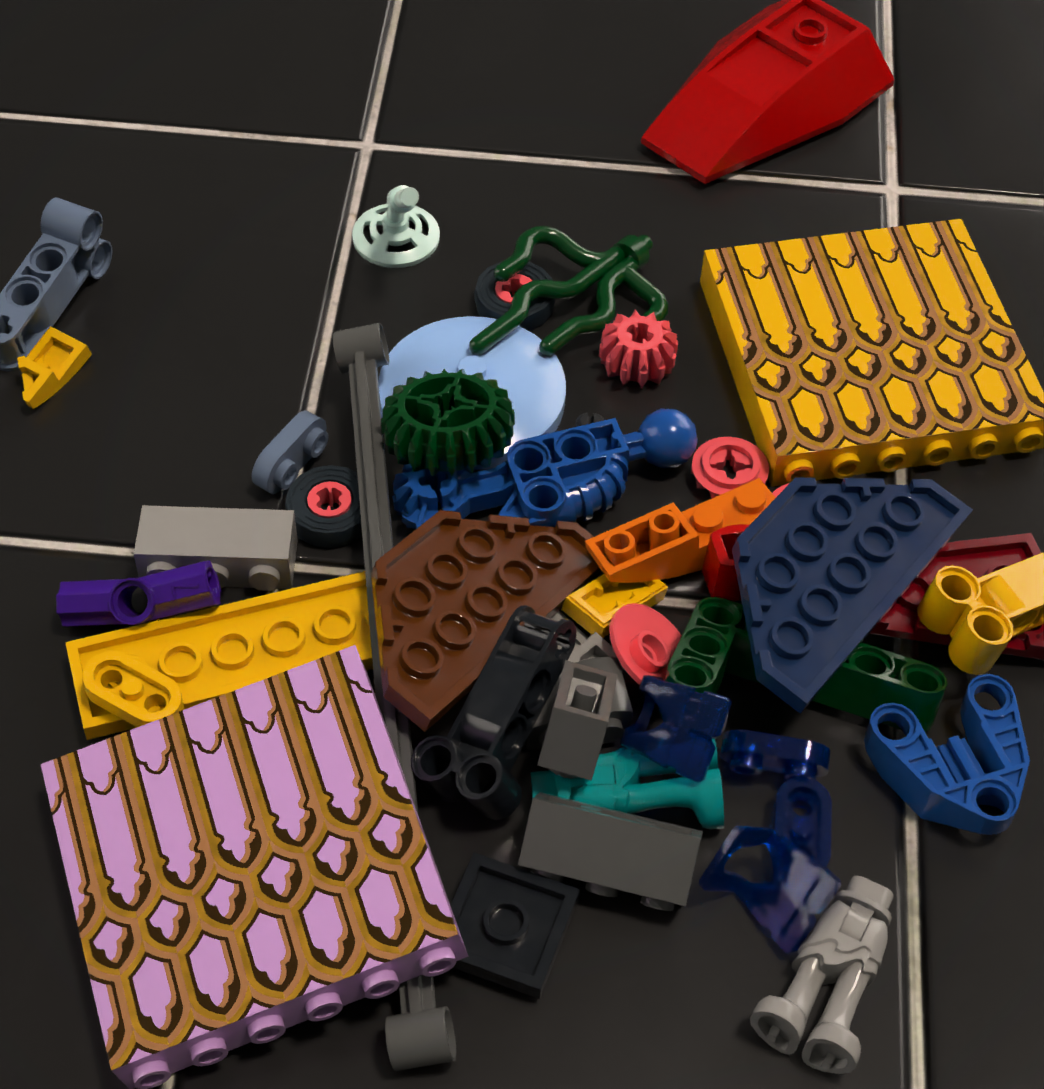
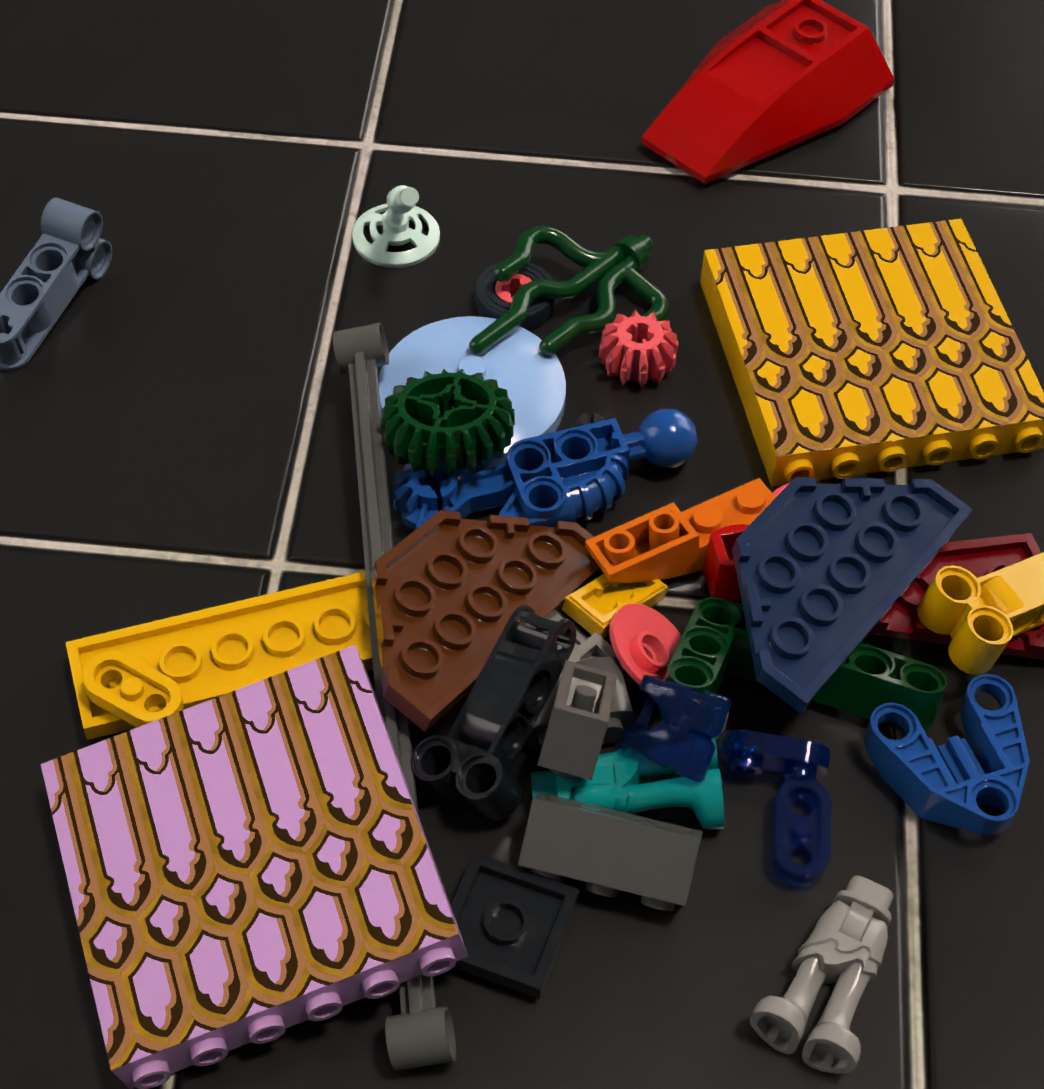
(51, 365): yellow slope -> none
(167, 593): dark purple piece -> none
(243, 544): light grey brick -> none
(289, 452): sand blue plate -> none
(322, 486): black bush -> none
(744, 457): coral gear -> none
(788, 901): clear blue piece -> none

